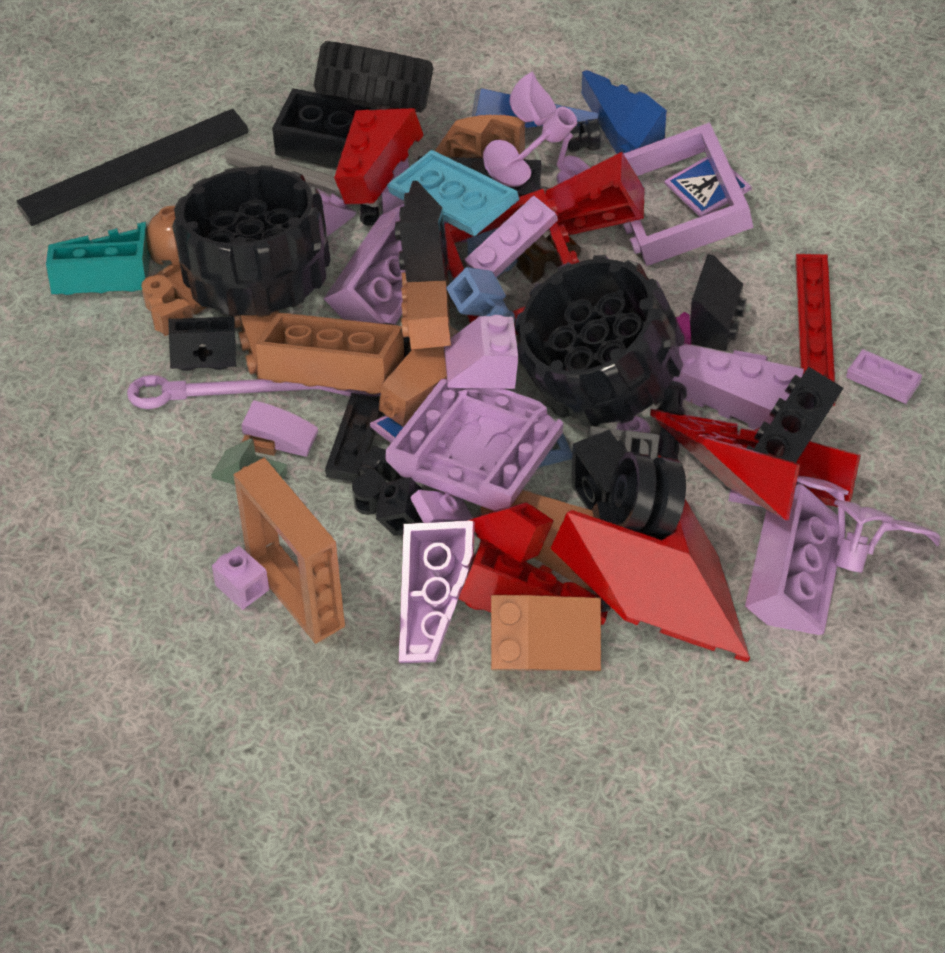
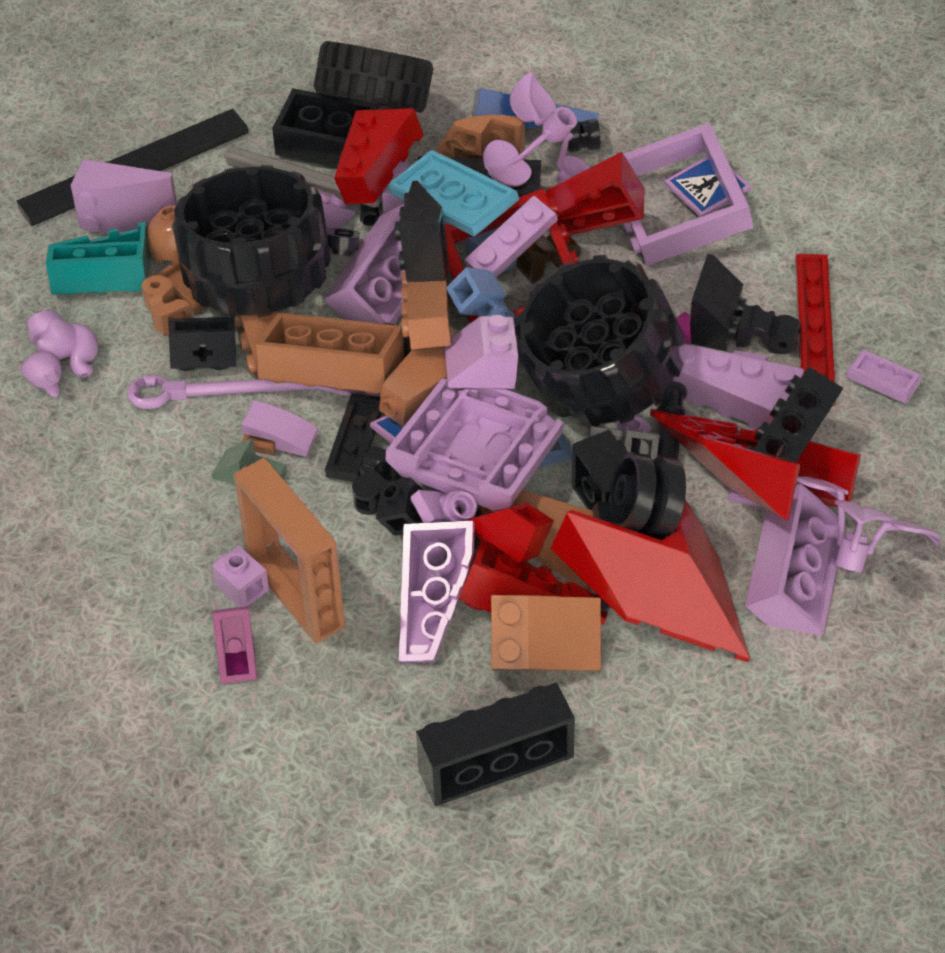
(54, 342): none -> lavender animal
(119, 195): none -> lavender slope
(234, 644): none -> magenta slope
(343, 241): none -> black plate
(464, 500): none -> lavender plate
(495, 743): none -> black brick
(625, 117): blue wedge -> none
(777, 332): none -> black leg

